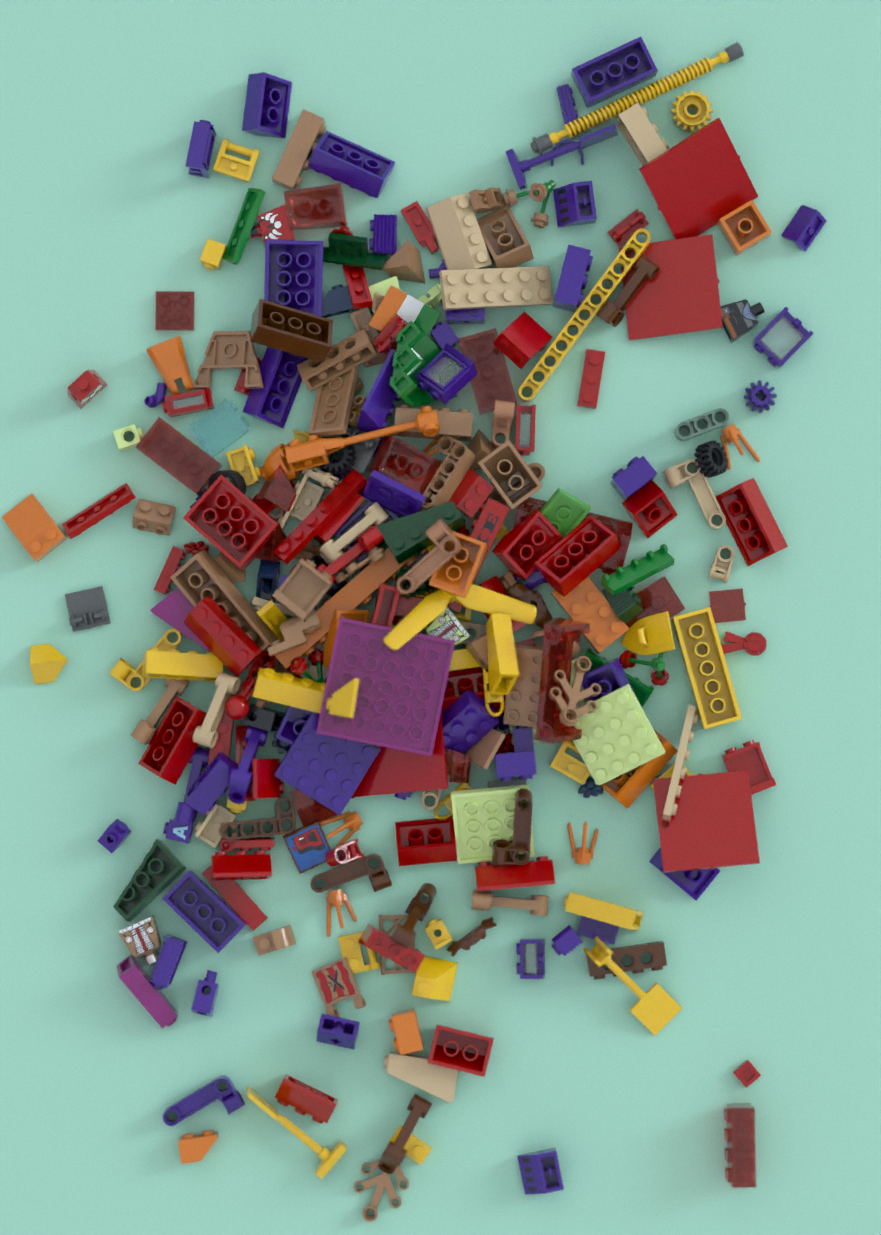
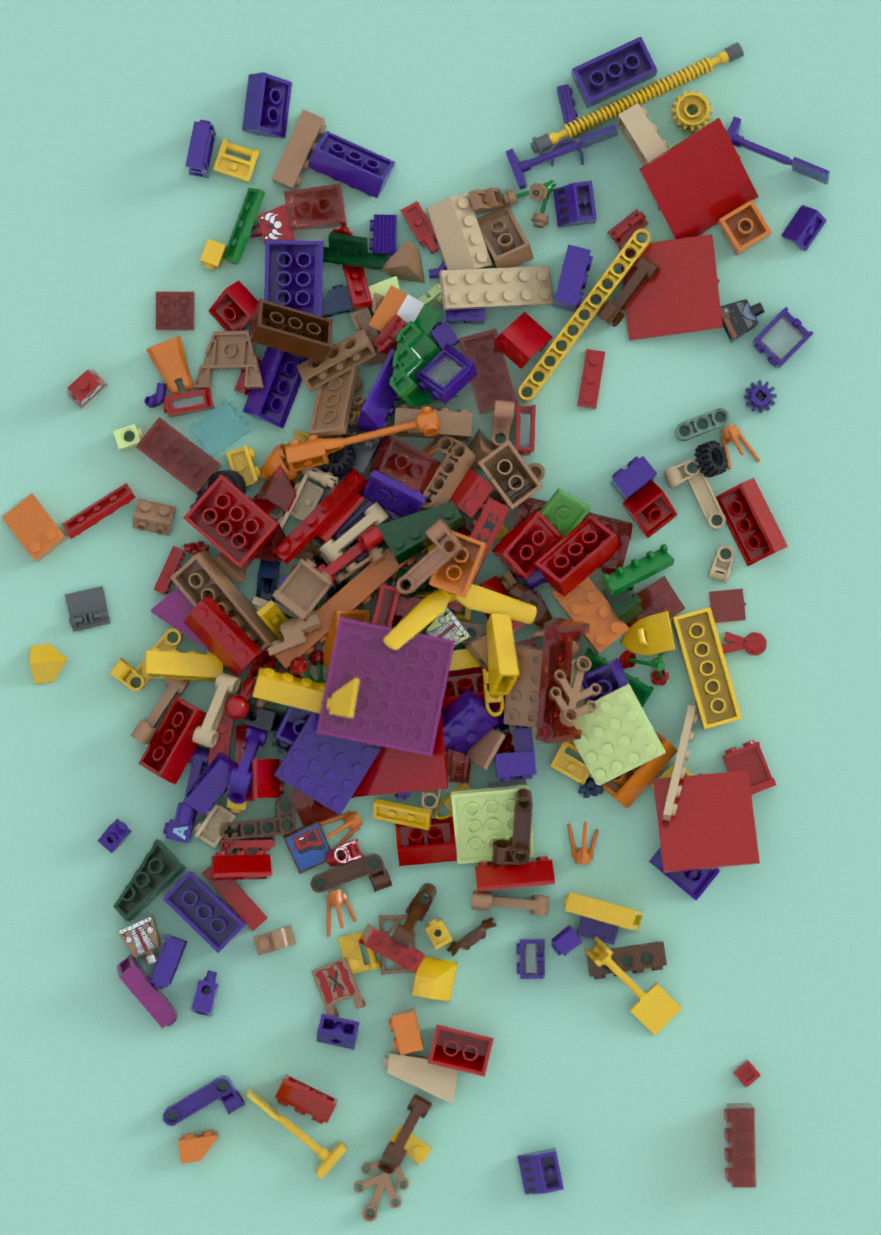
(234, 307): none -> red slope
(402, 814): none -> yellow plate
(798, 165): none -> dark purple piece

